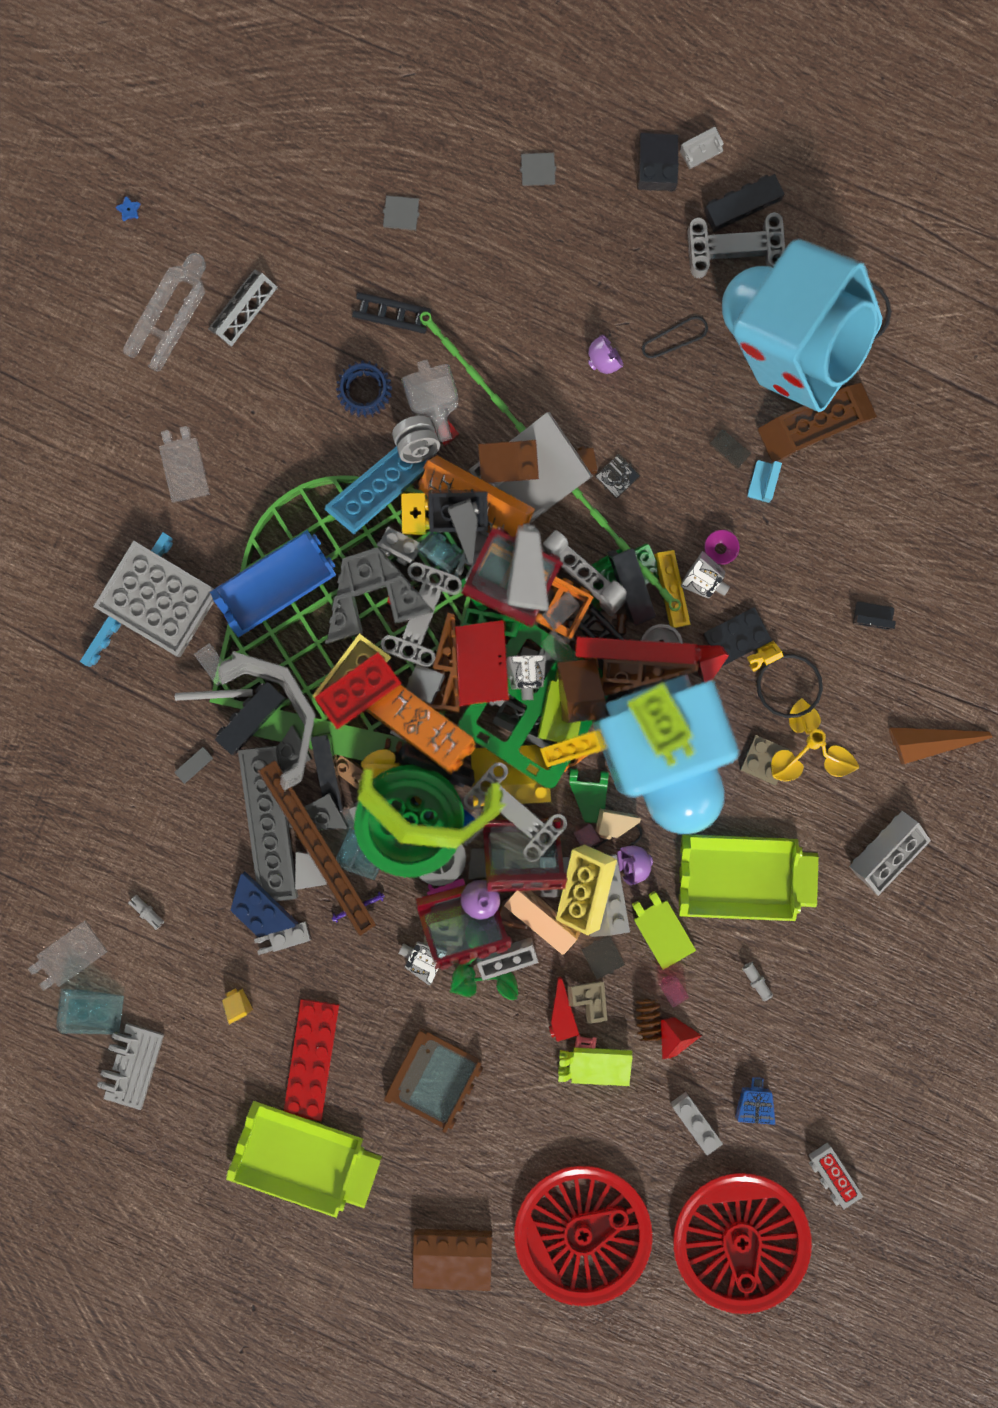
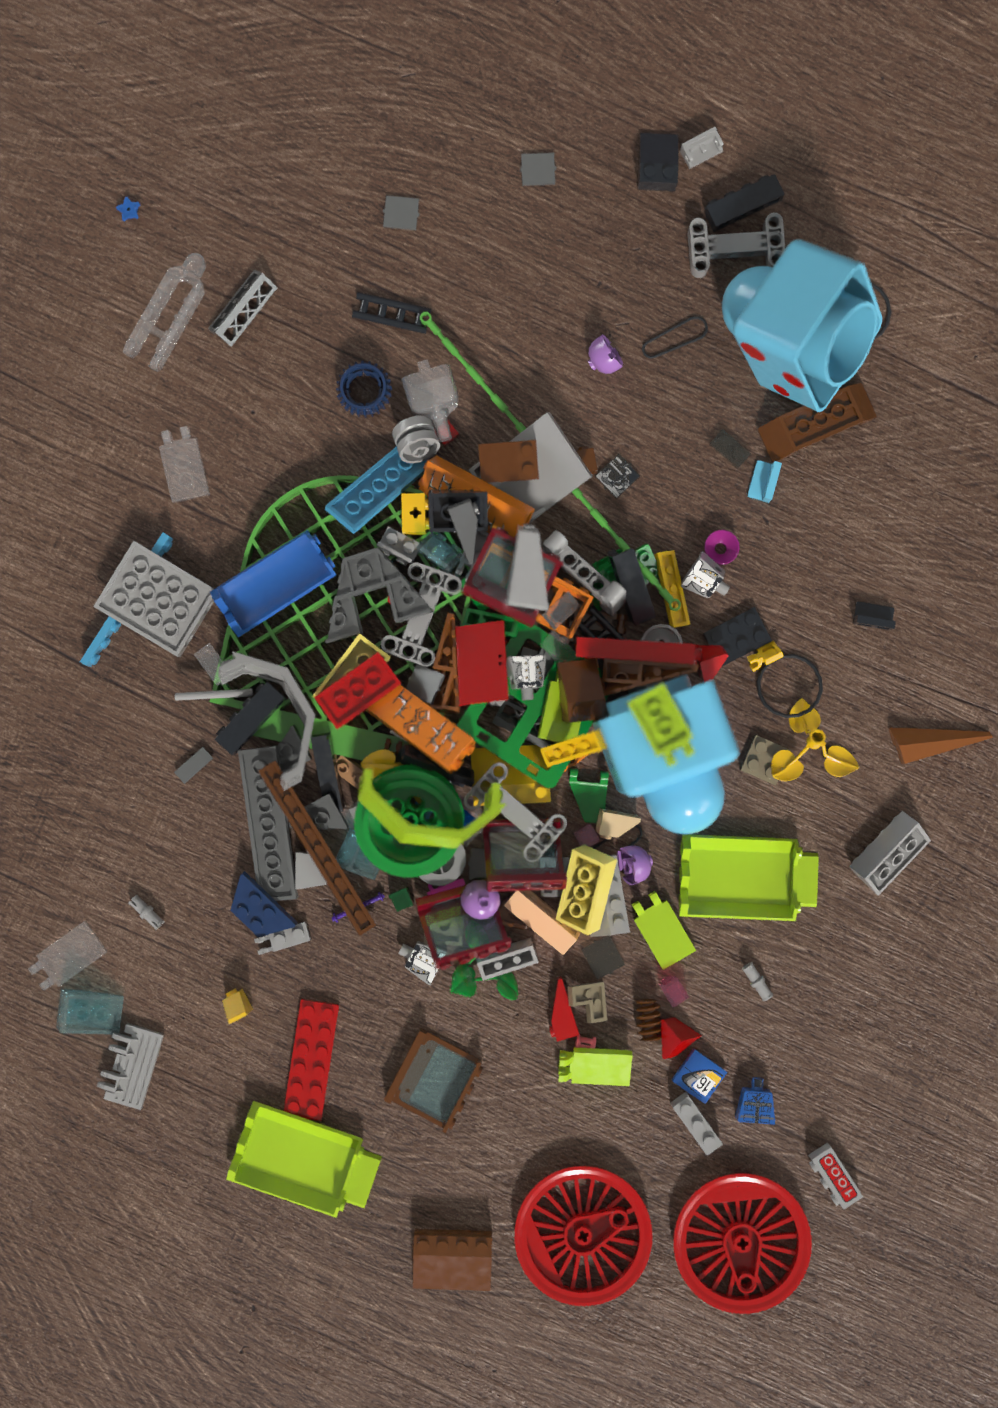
(401, 899): none -> dark green panel
(699, 1076): none -> blue slope

